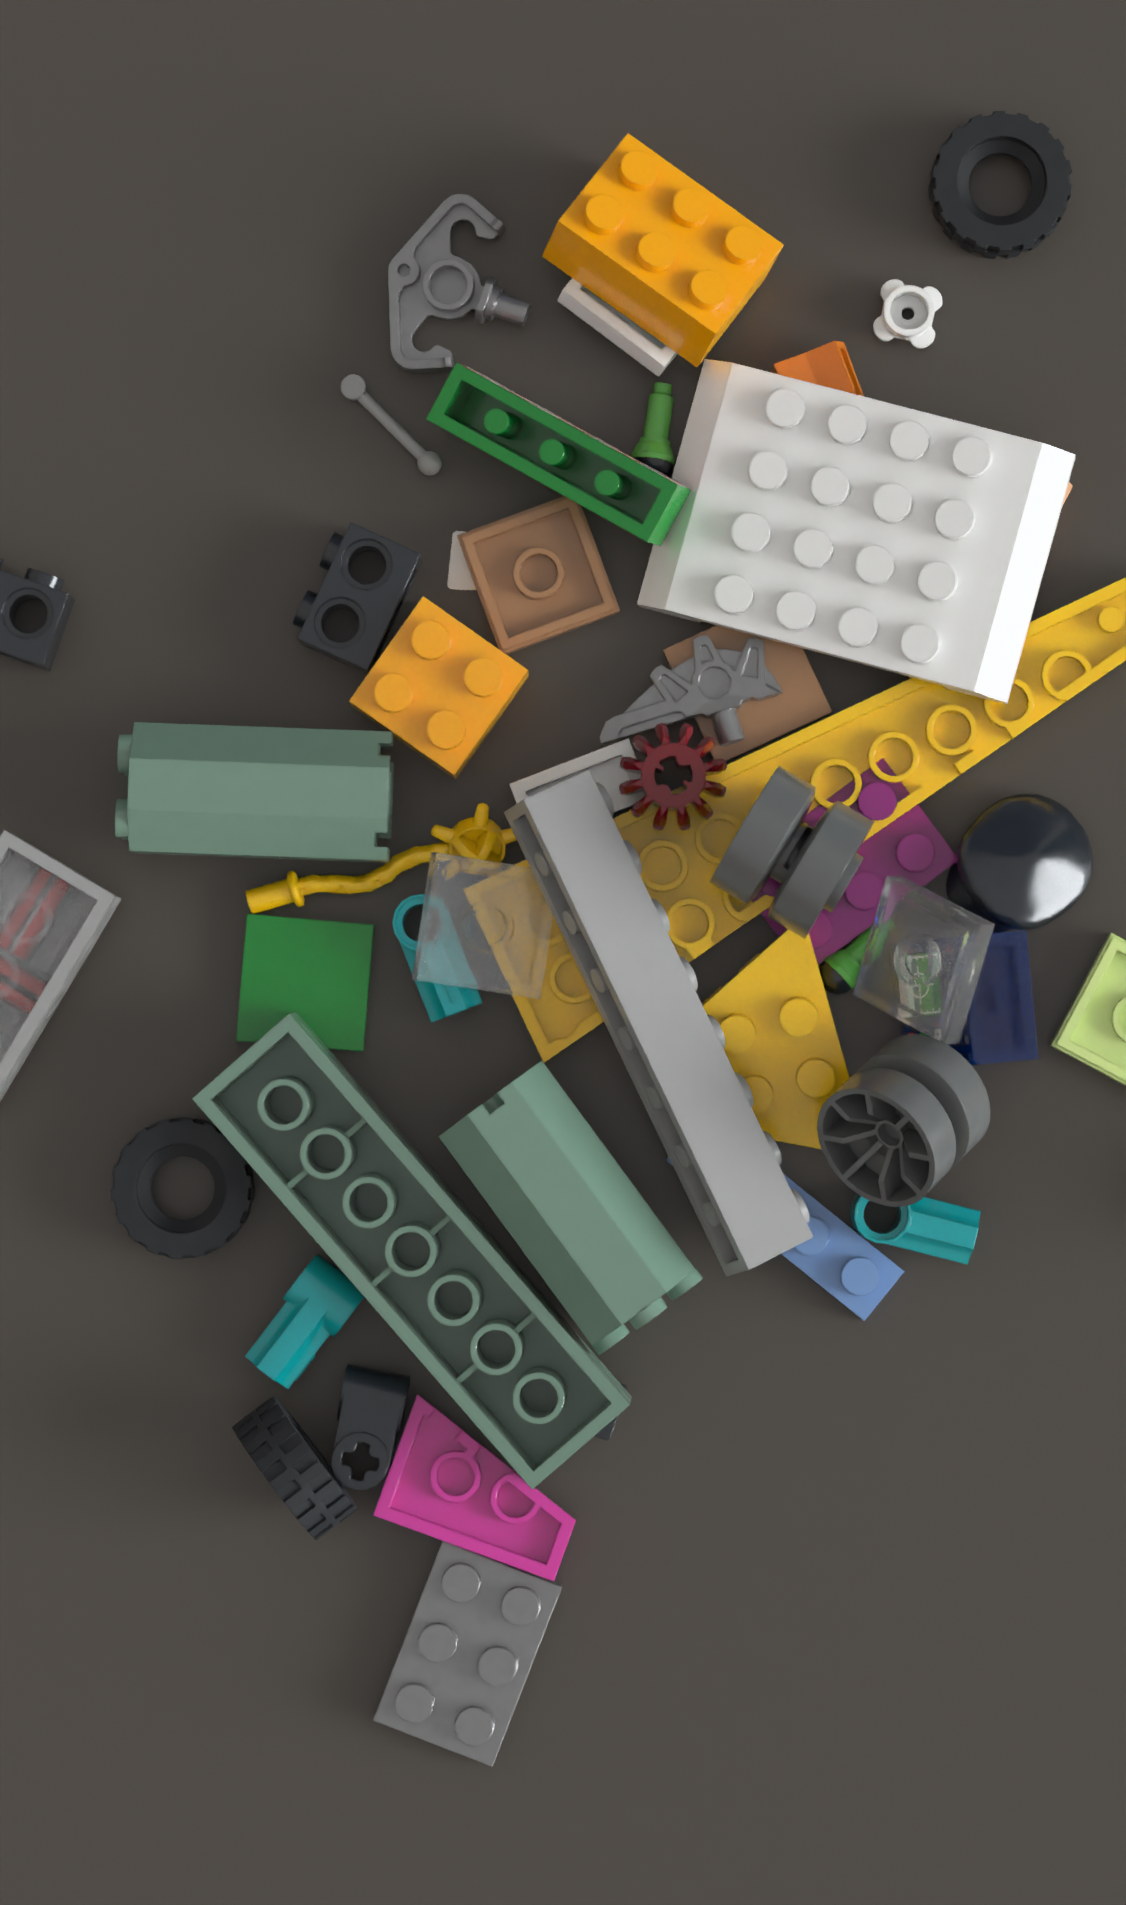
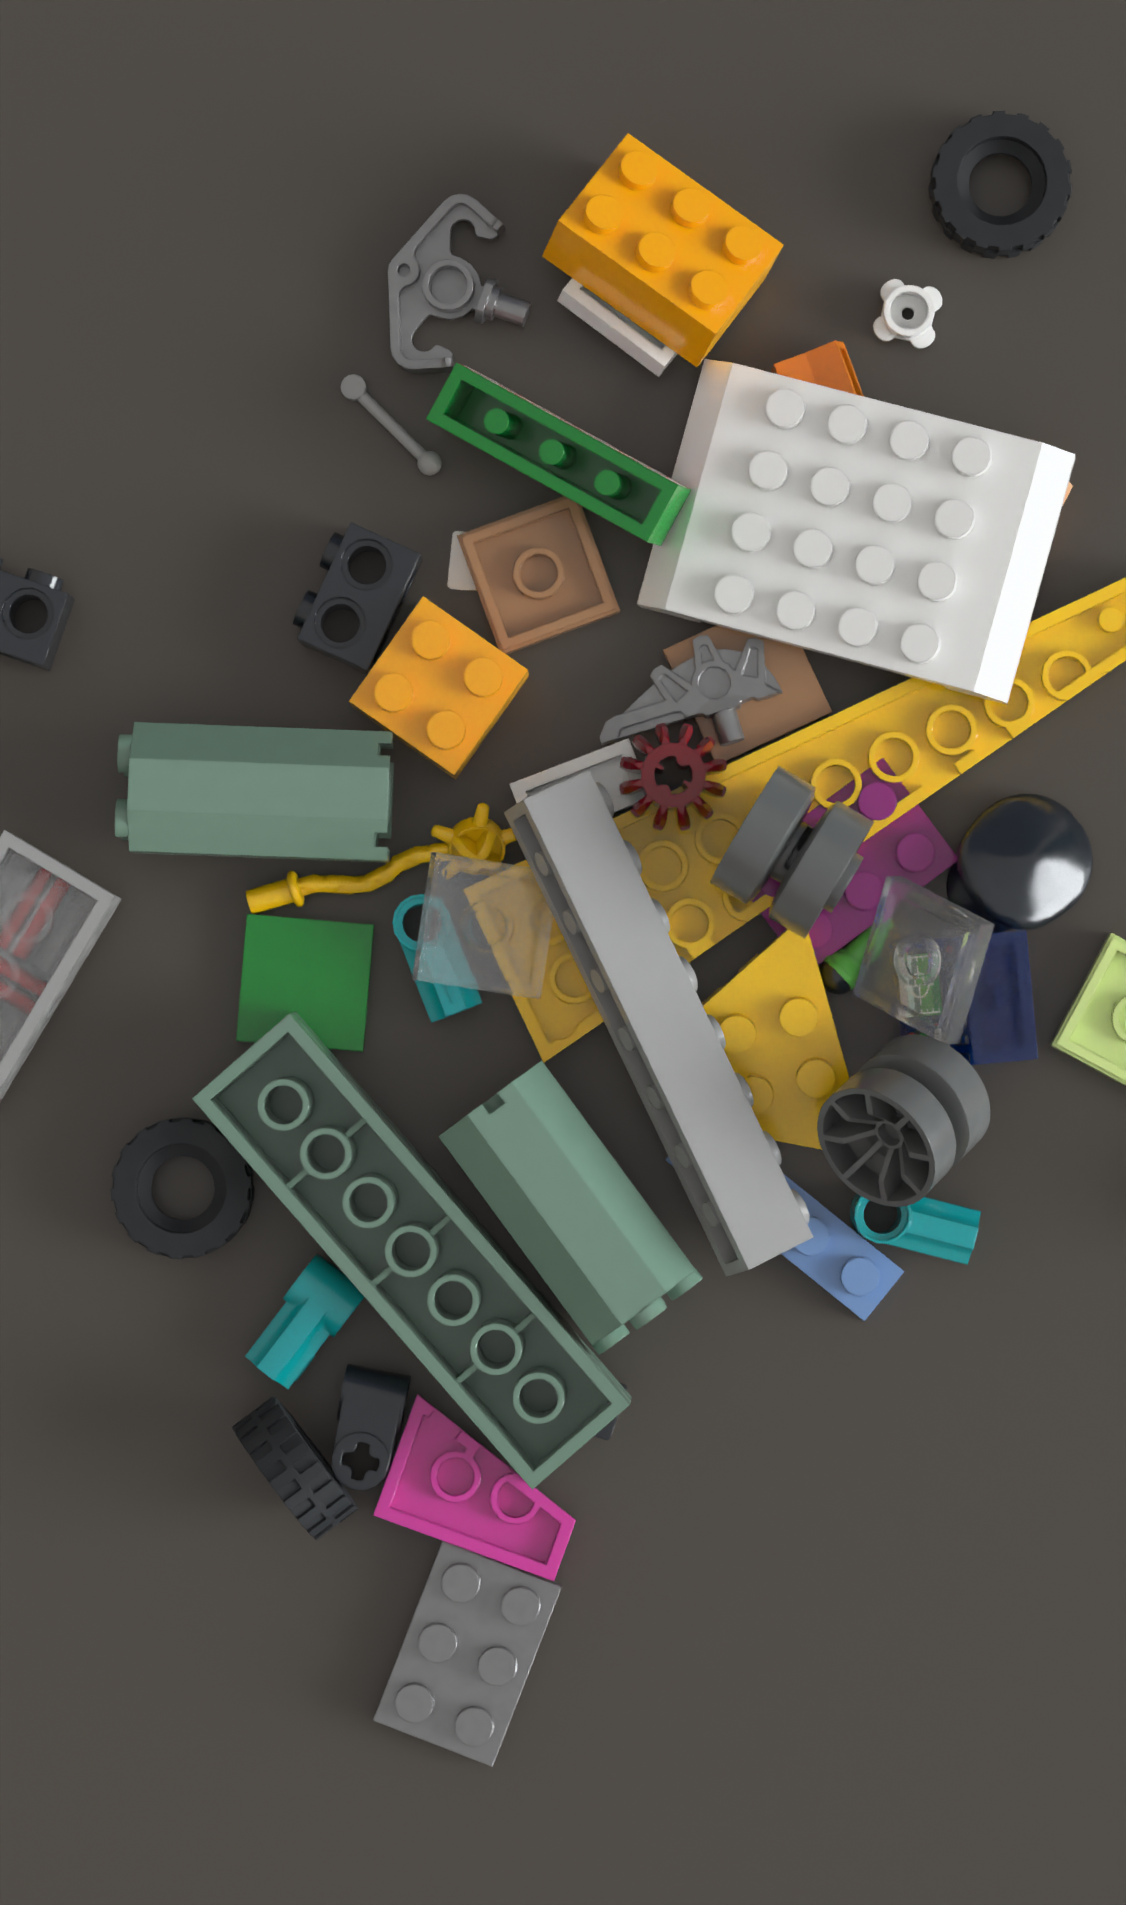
(654, 446): bright green piece -> none

